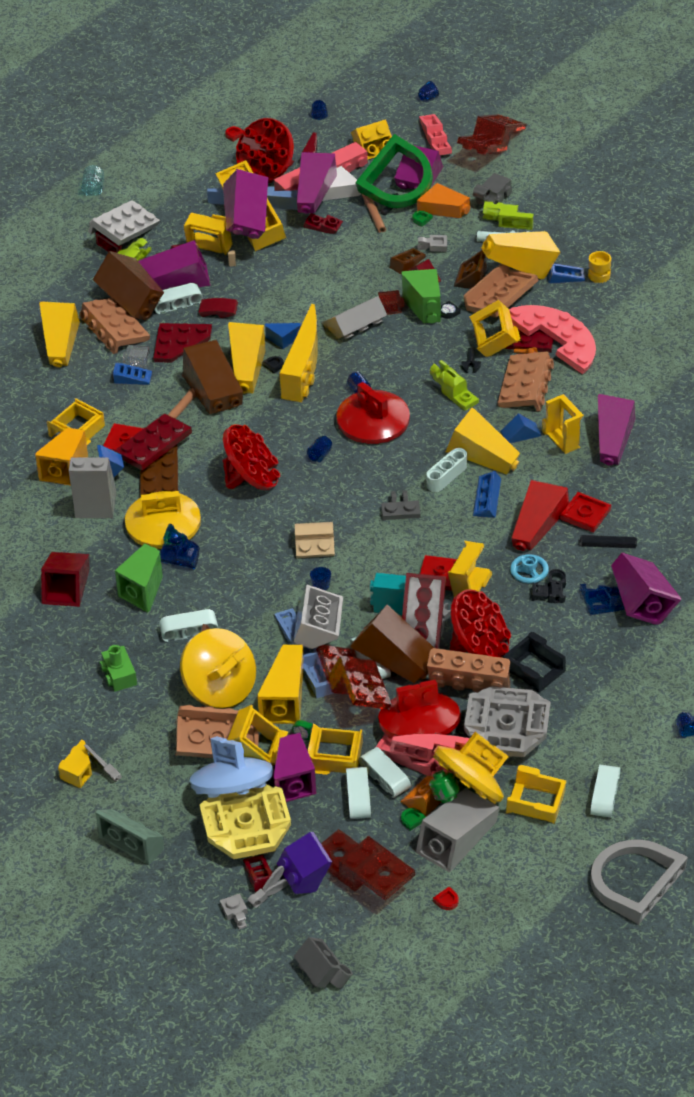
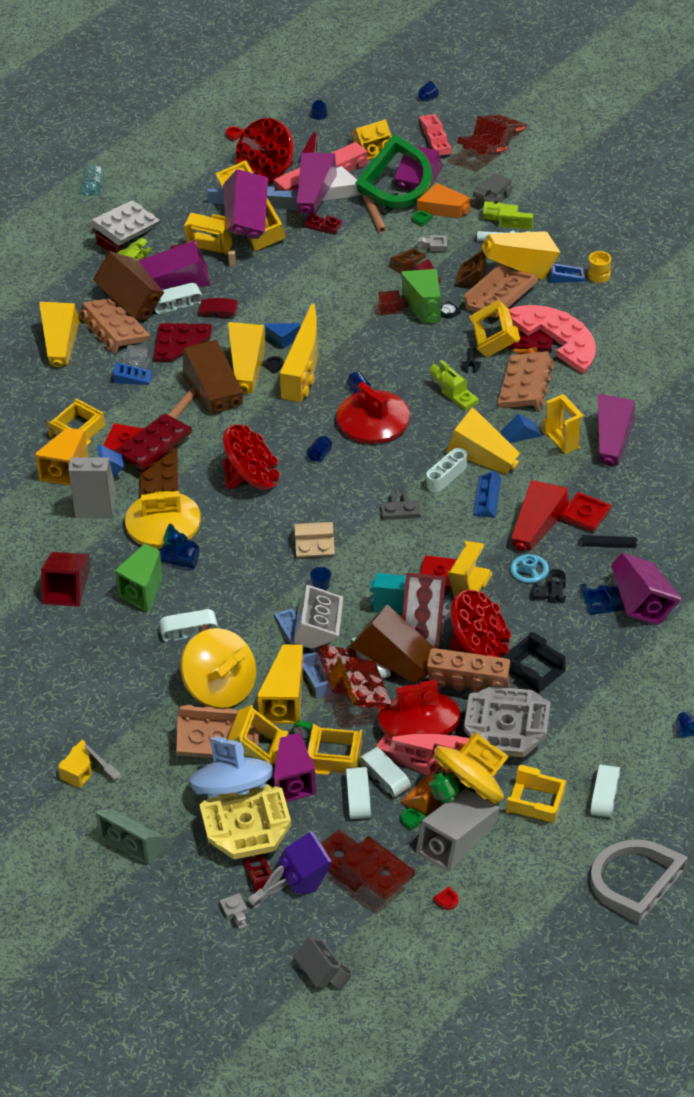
(118, 668): bright green brick -> none
(356, 318): light grey slope -> none

